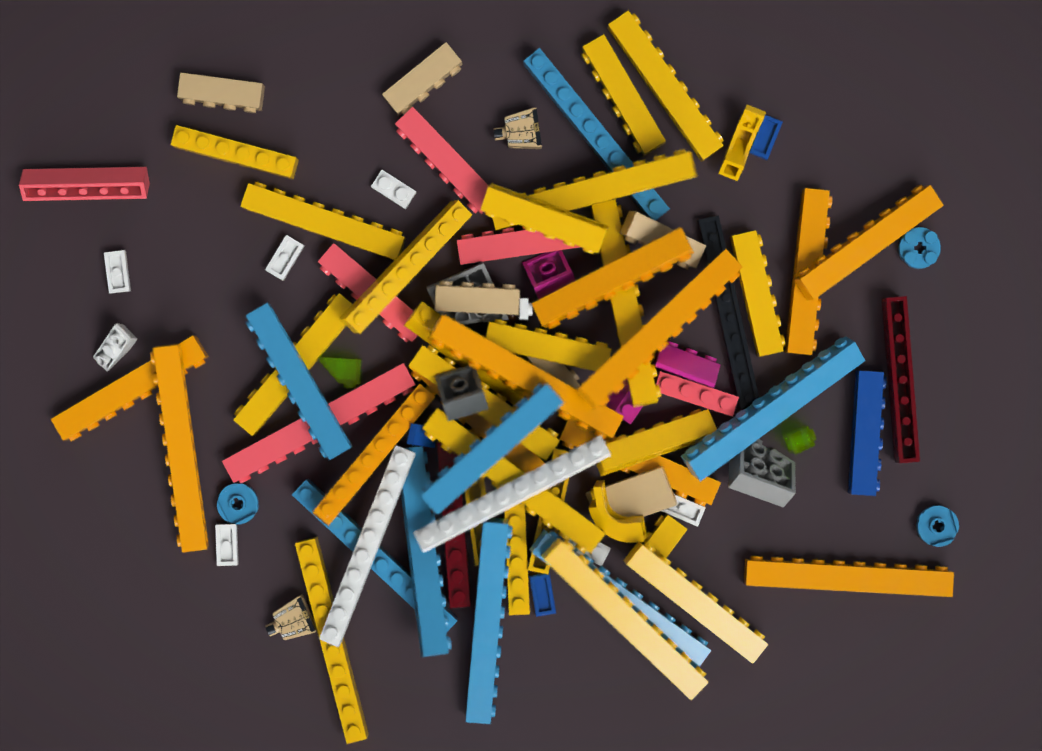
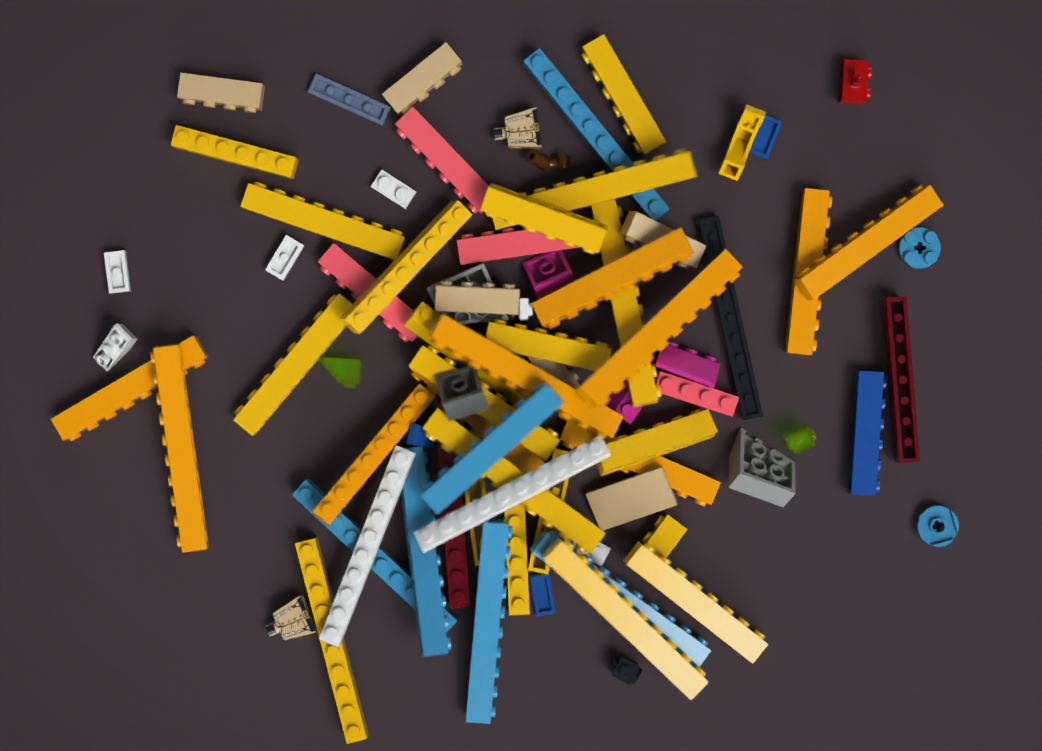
(84, 183): coral brick -> none
(226, 501): dark azure plate -> none
(226, 544): white plate -> none
(296, 435): coral brick -> none
(298, 381): dark azure brick -> none
(349, 99): none -> sand blue tile
(545, 162): none -> reddish brown piece
(616, 526): yellow arch -> none
(625, 669): none -> black brick
(665, 86): yellow brick -> none
(686, 511): white plate -> none
(757, 294): yellow brick -> none
(772, 408): dark azure brick -> none
(848, 577): light orange brick -> none
(854, 82): none -> red brick

